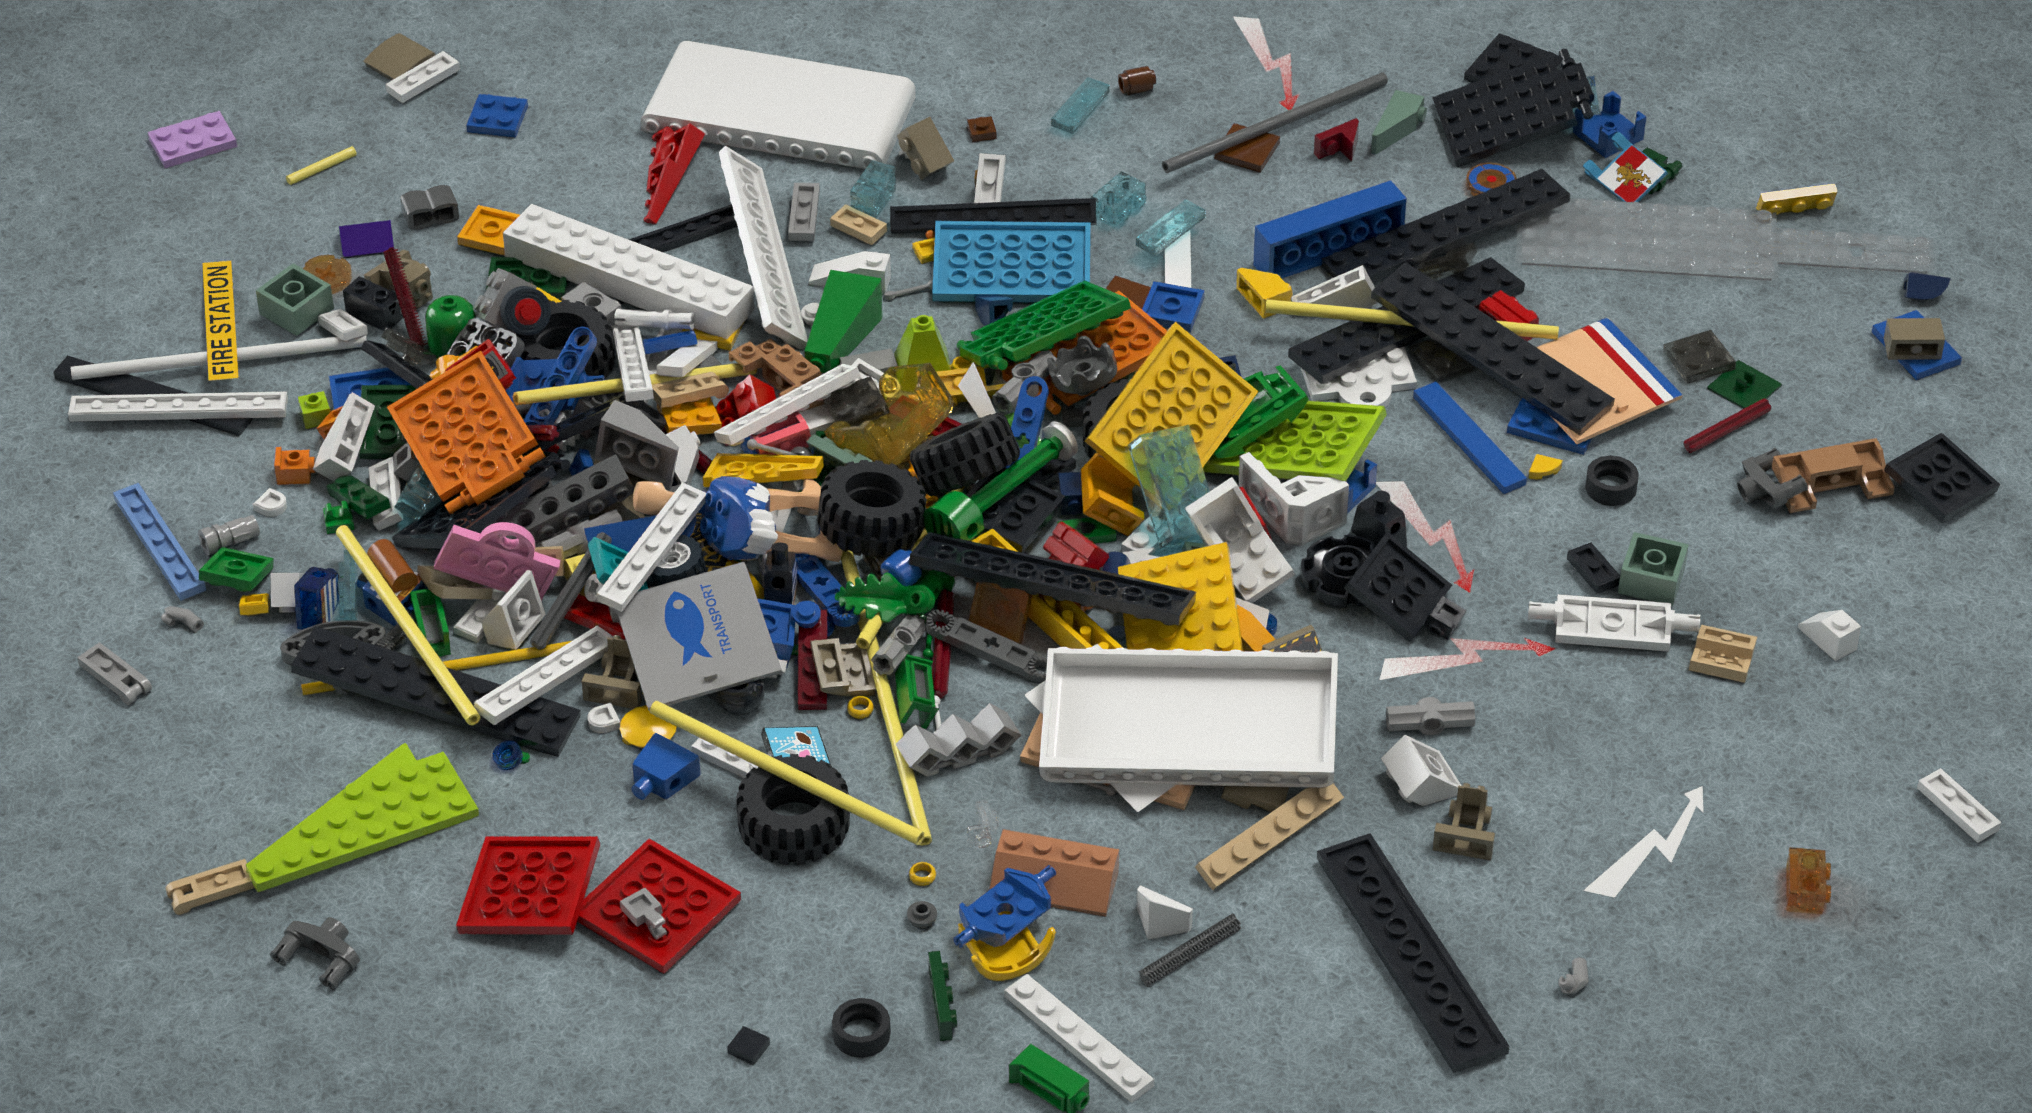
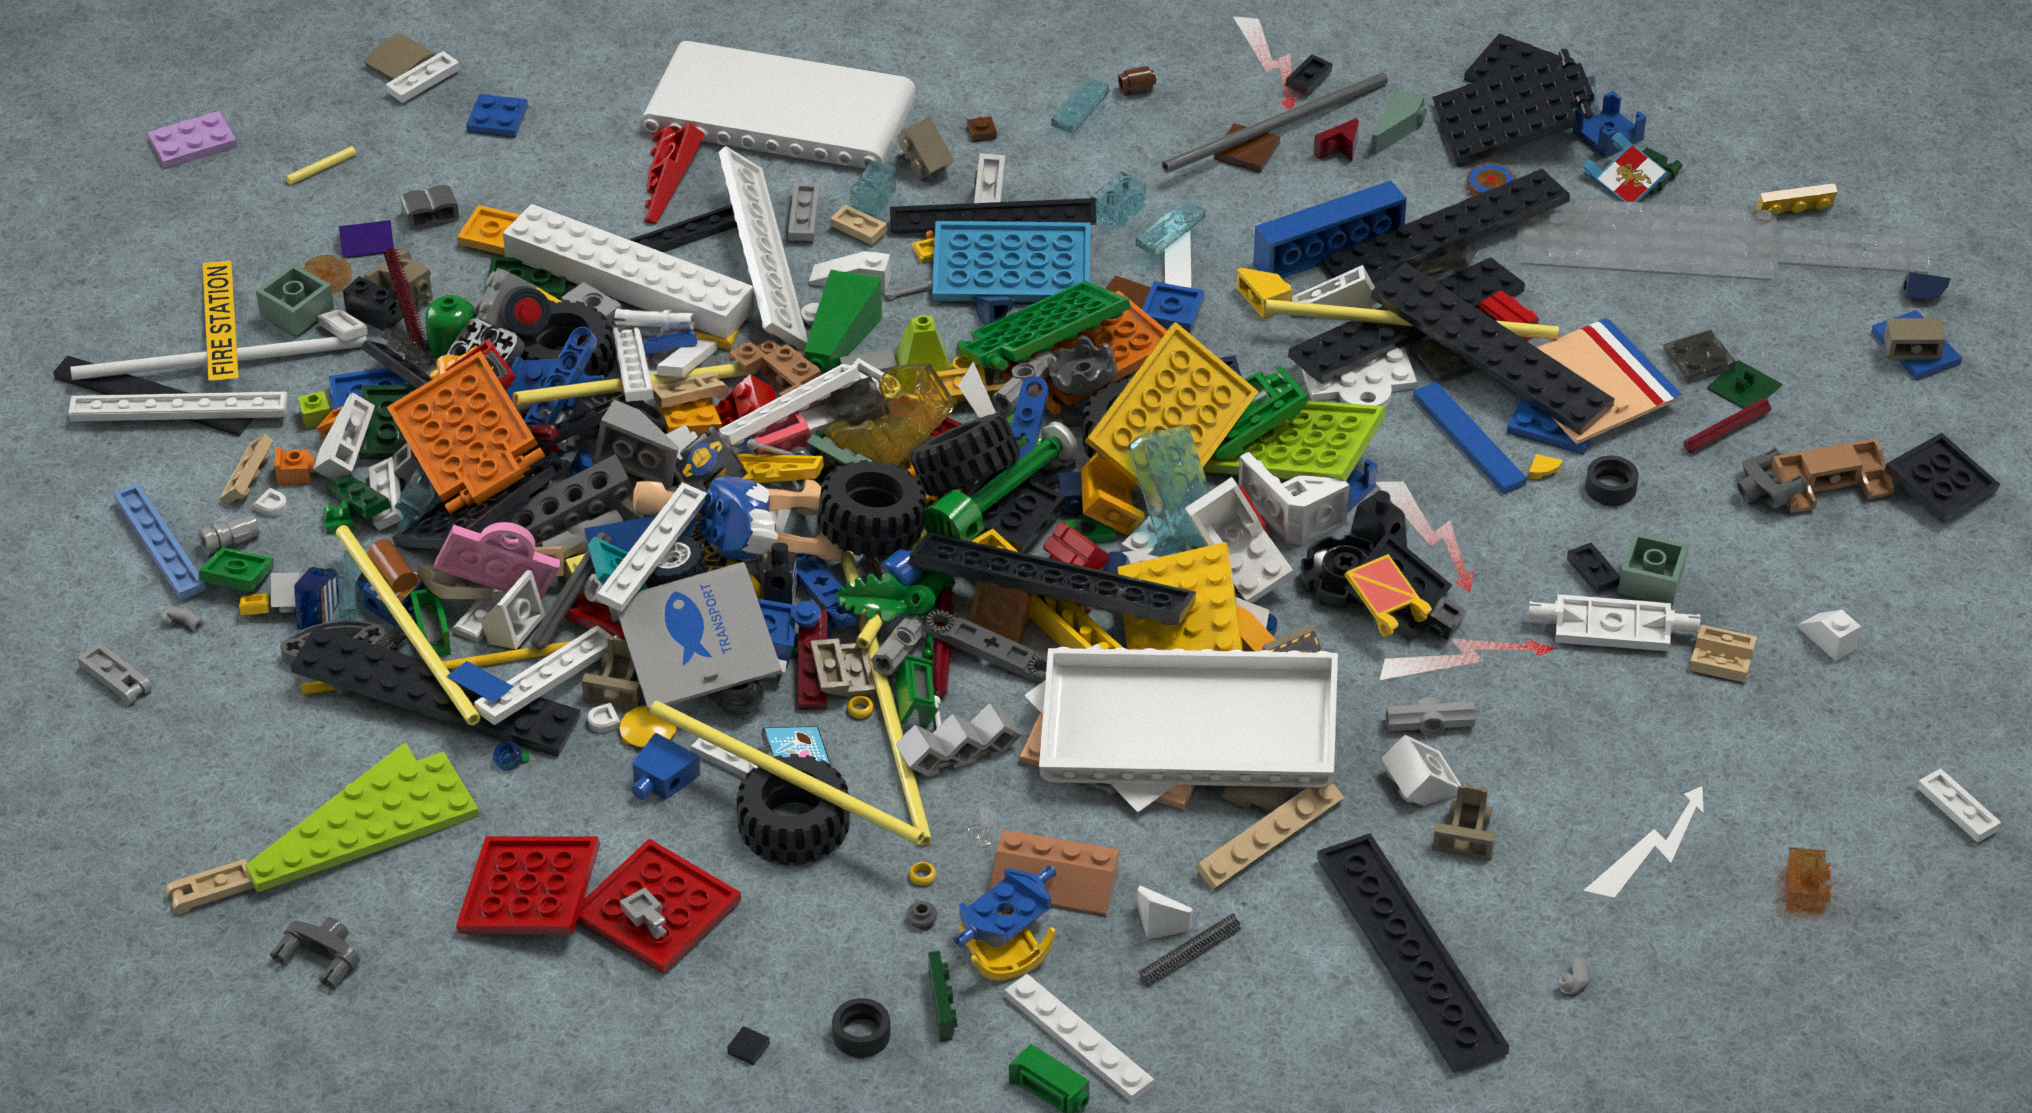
(246, 470): none -> tan plate
(480, 681): none -> blue sticker
(707, 458): none -> black container
(1308, 75): none -> black plate
(1385, 591): none -> flag

